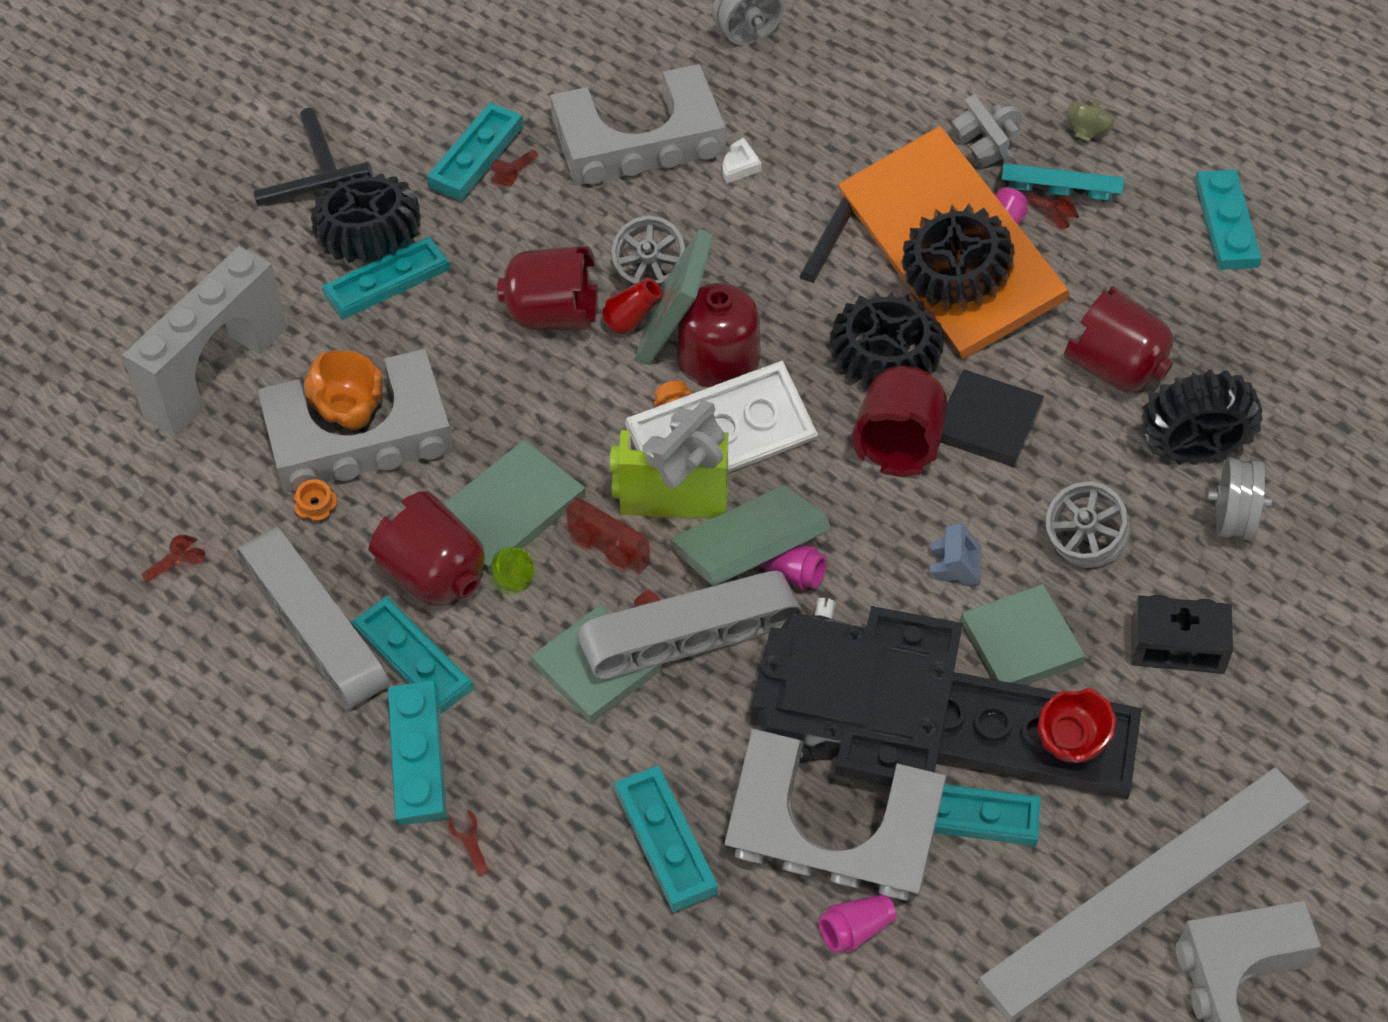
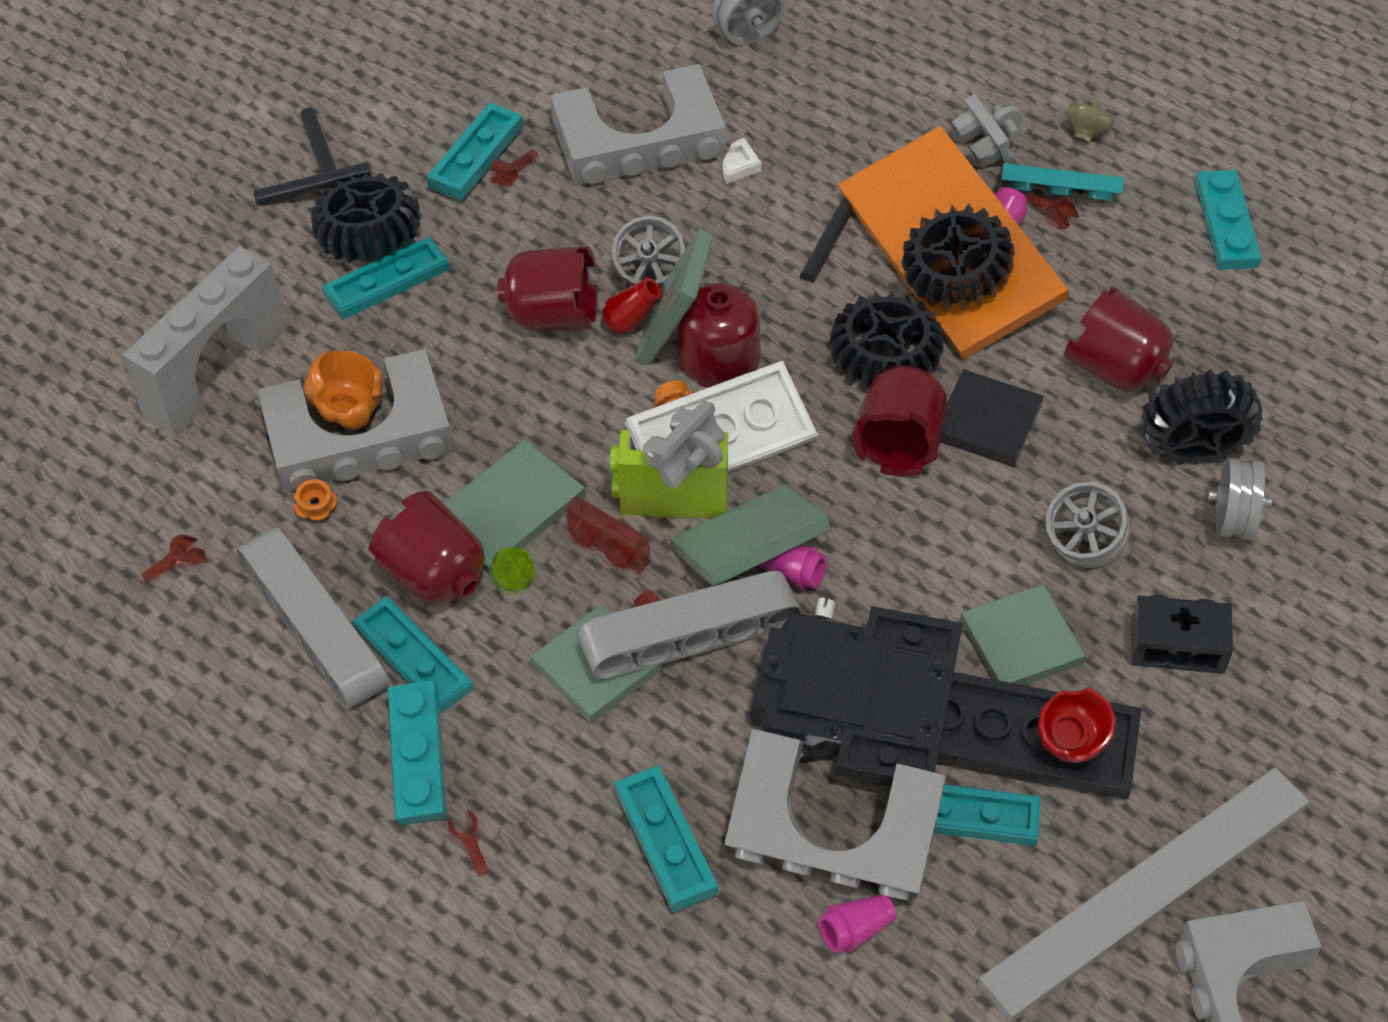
(961, 556): sand blue tile -> none

